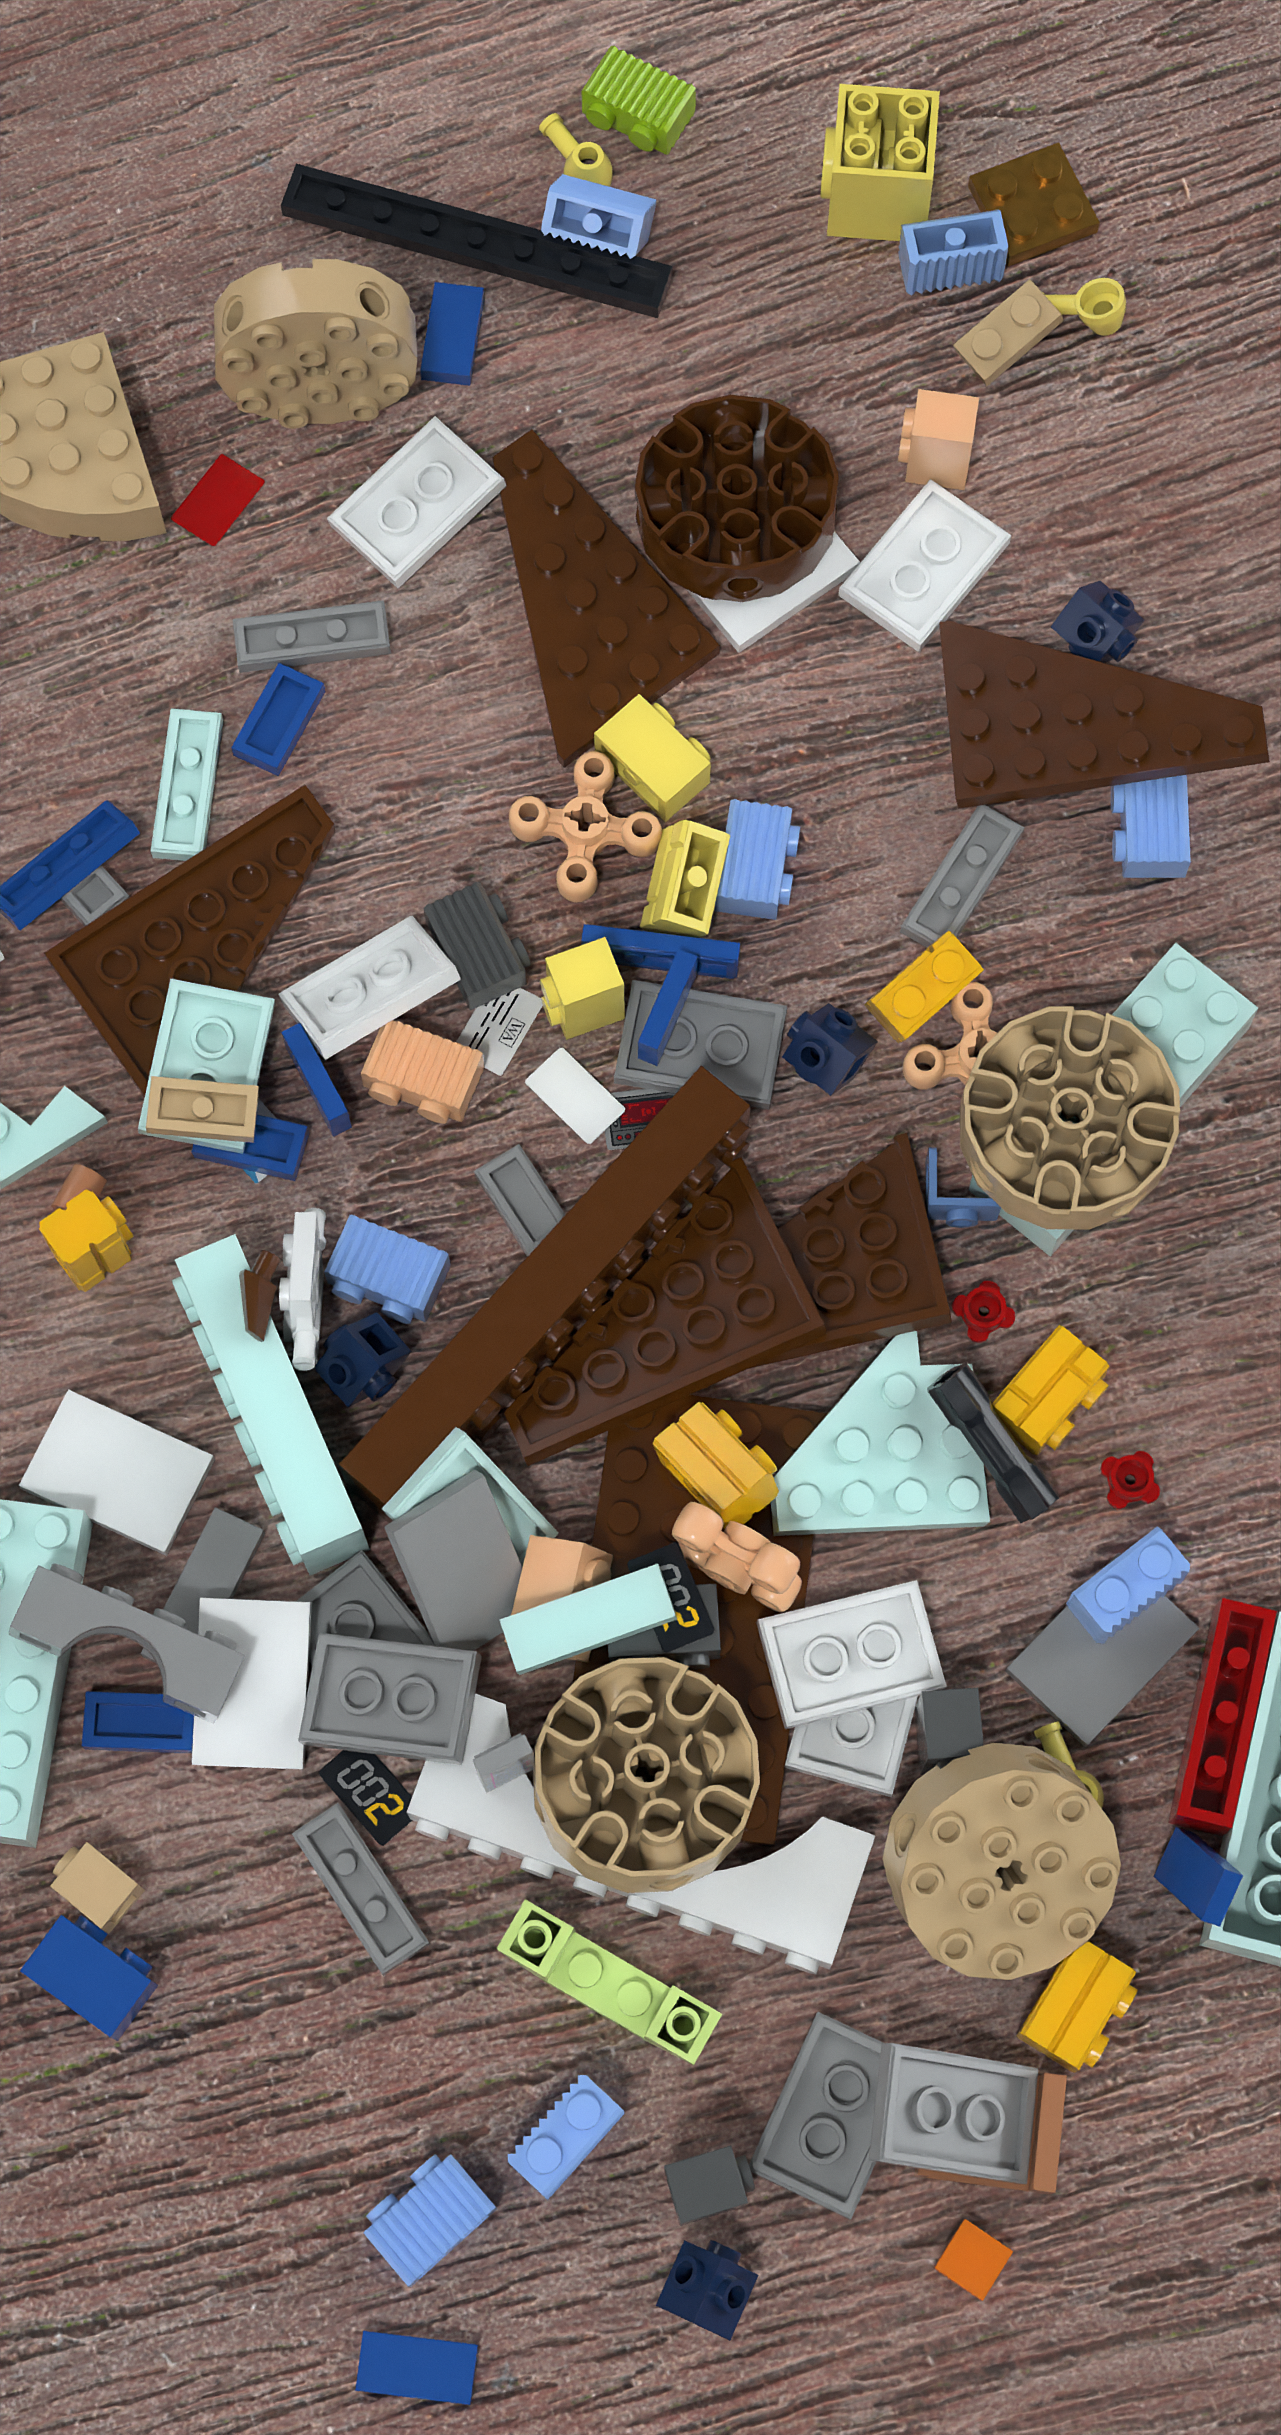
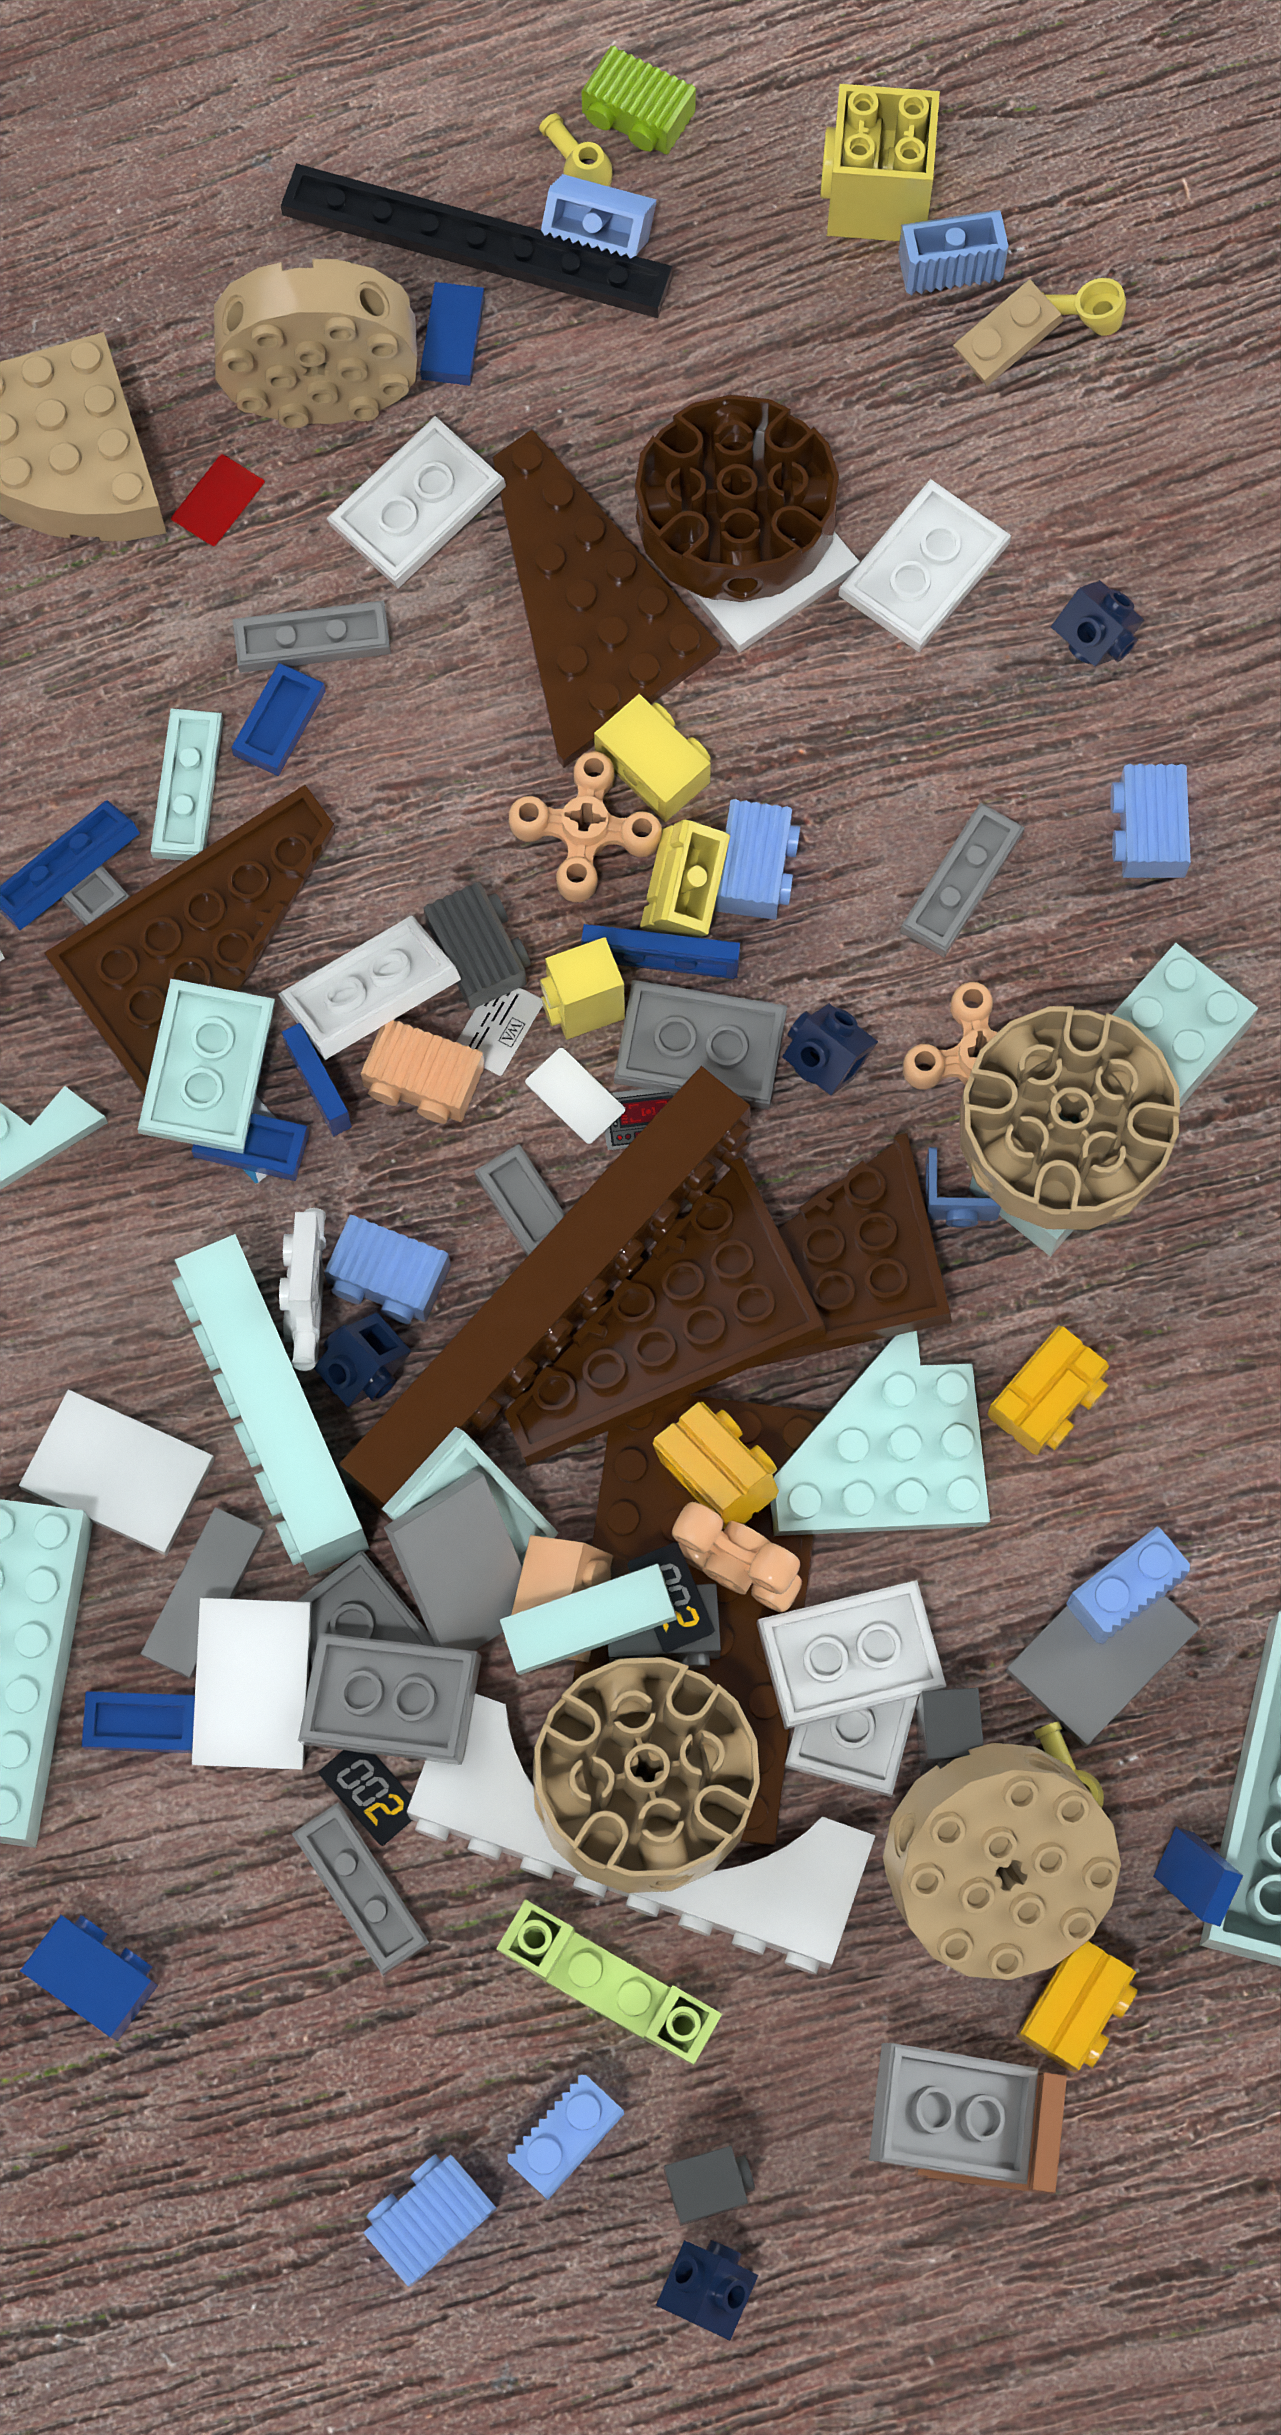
(63, 1611): light grey arch -> none
(76, 1182): nougat hinge -> none
(88, 1238): yellow brick -> none
(95, 1886): tan brick -> none
(202, 1109): tan plate -> none
(258, 1293): reddish brown bar -> none
(417, 2367): blue tile -> none
(504, 1762): light grey tile -> none
(667, 1007): blue tile -> none
(824, 2119): light grey tile -> none
(924, 987): yellow brick -> none
(938, 438): light nougat brick -> none
(971, 1411): black axle -> none
(973, 2259): orange tile -> none
(986, 1296): red plate -> none
(1037, 201): pearl gold plate -> none
(1062, 723): reddish brown wing -> none
(1141, 1469): red plate -> none
(1222, 1717): red brick -> none

